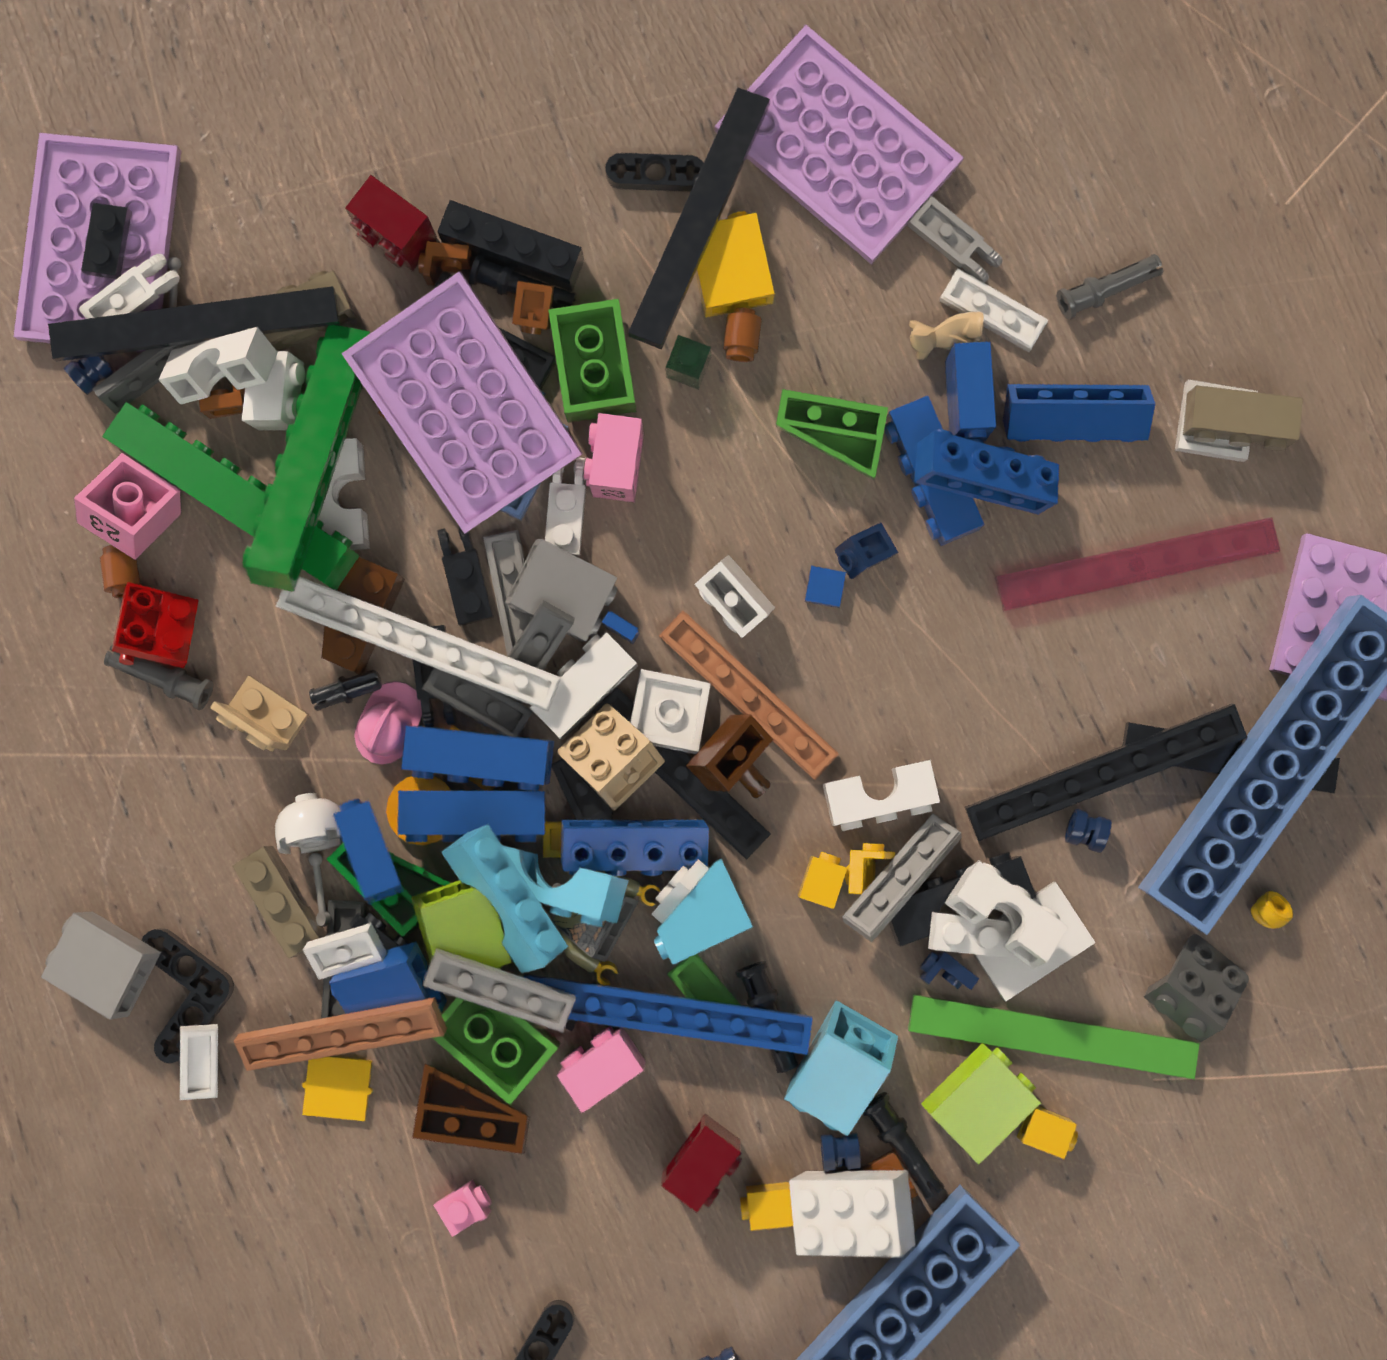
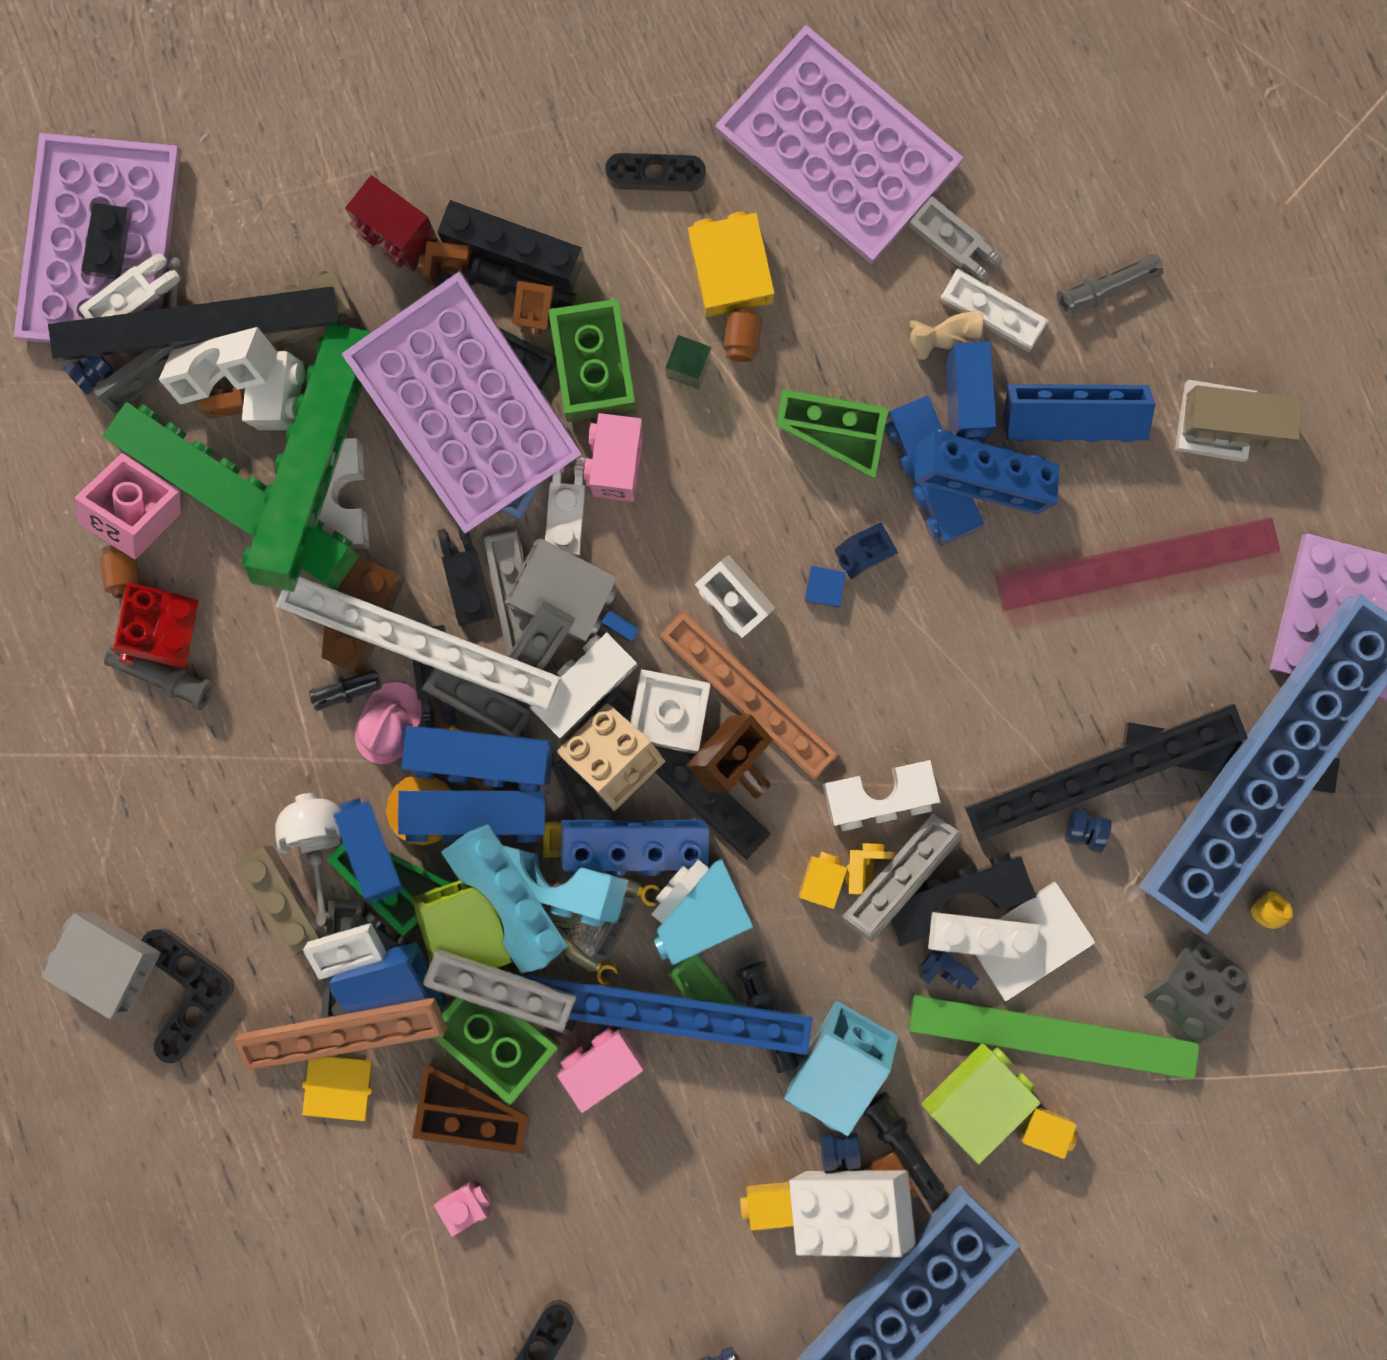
(198, 1062): white tile -> none
(262, 714): tan bracket -> none
(699, 218): black tile -> none
(702, 1163): dark red brick -> none
(1034, 928): white arch -> none

